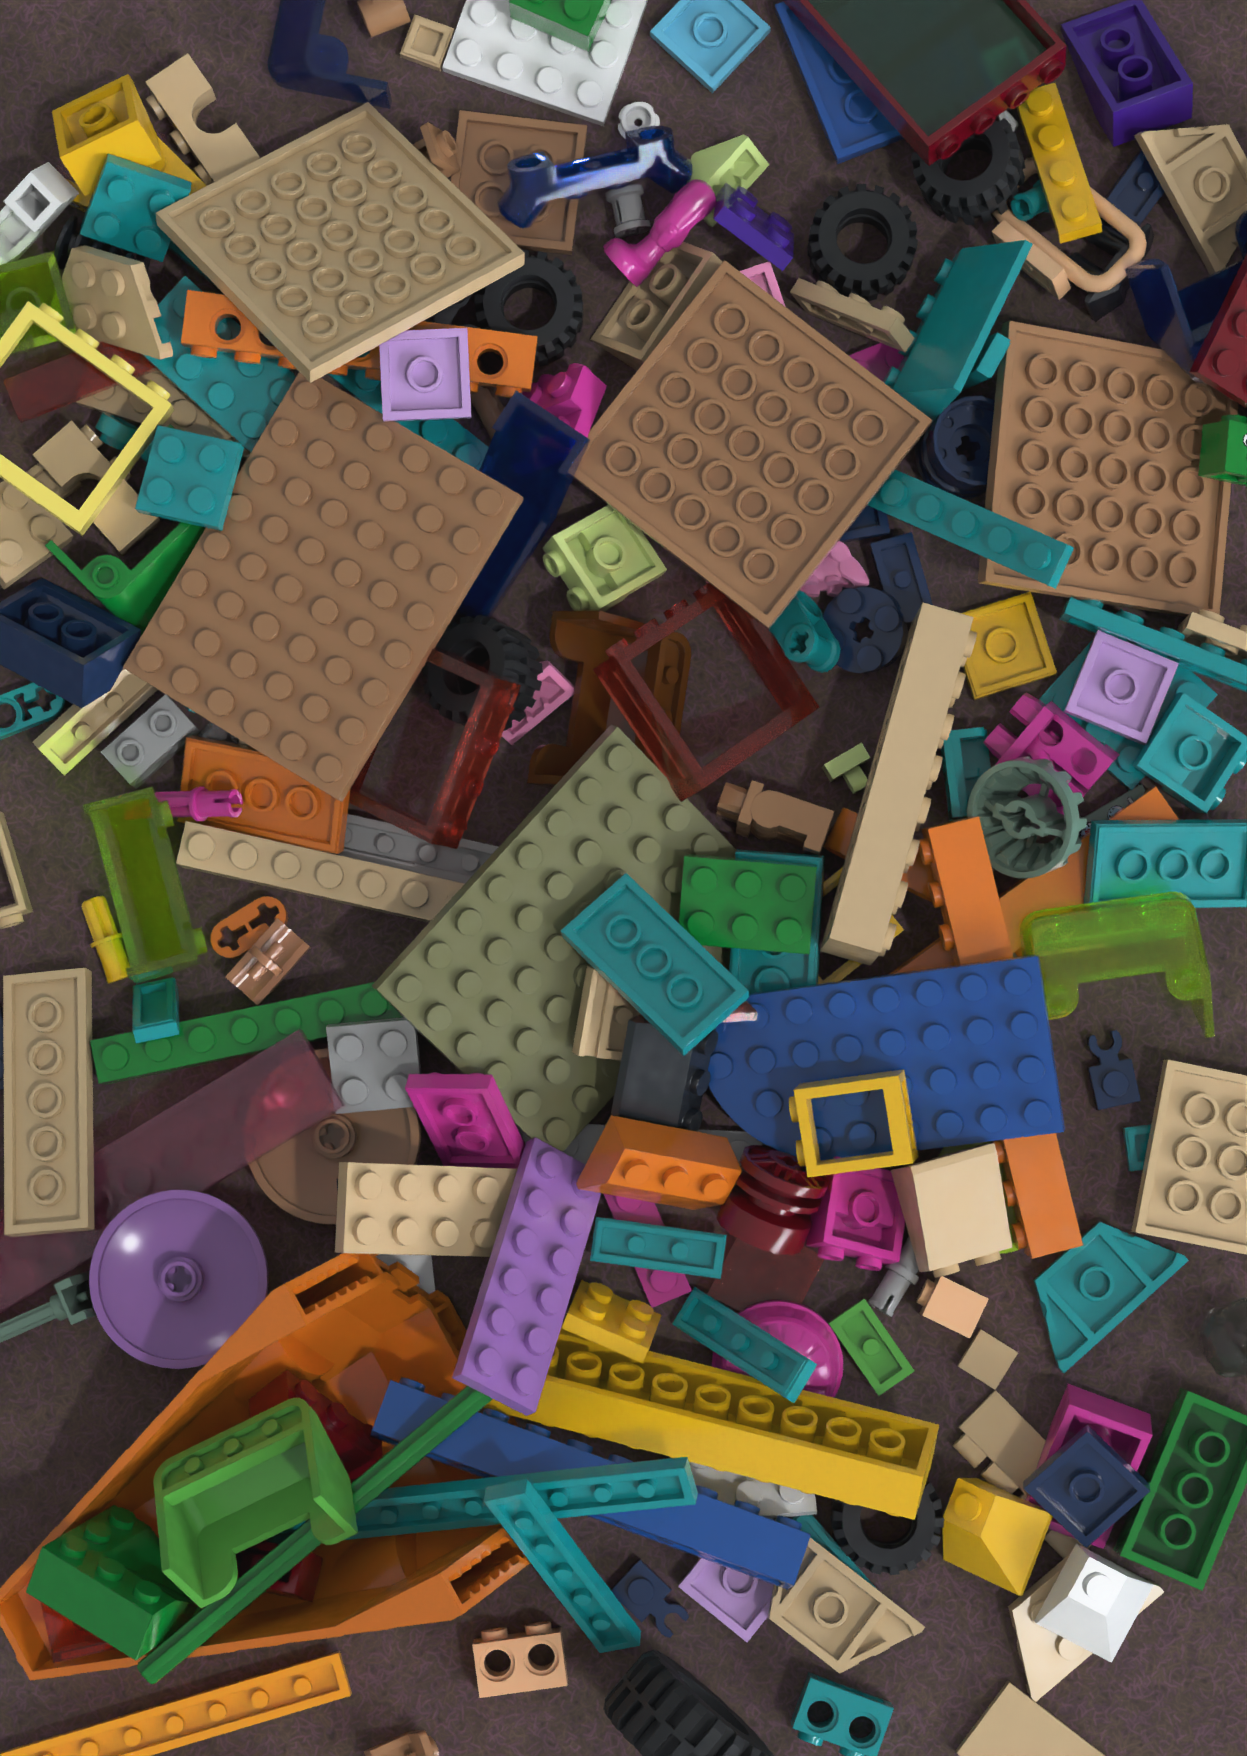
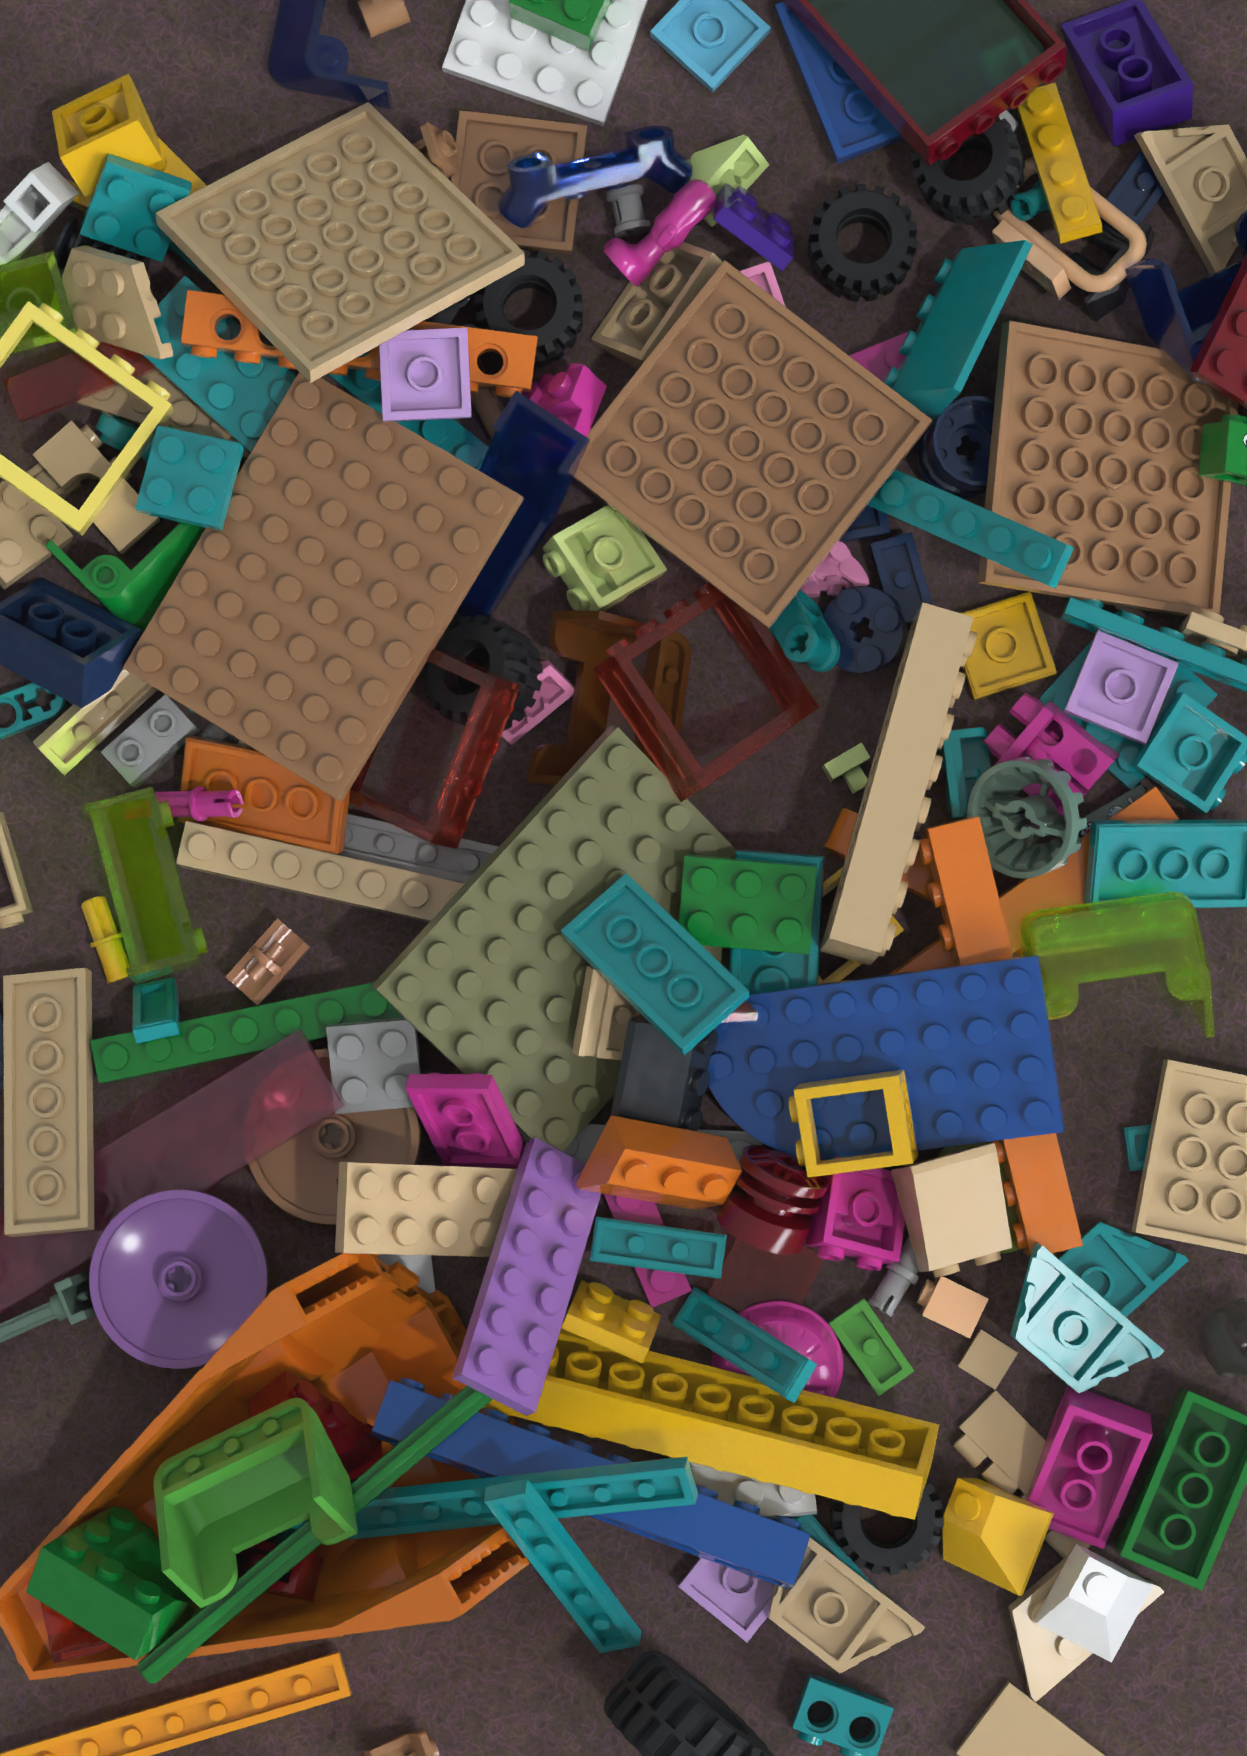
(180, 96): tan arch -> none
(241, 919): orange beam -> none
(427, 42): tan tile -> none
(522, 1673): light nougat brick -> none
(636, 111): white plate -> none
(644, 1594): dark blue plate -> none
(775, 816): medium nougat hips -> none
(853, 313): tan plate -> none
(988, 359): teal tile -> none
(1074, 1326): none -> wing
(1086, 1486): dark blue plate -> none
(1112, 1080): dark blue plate -> none

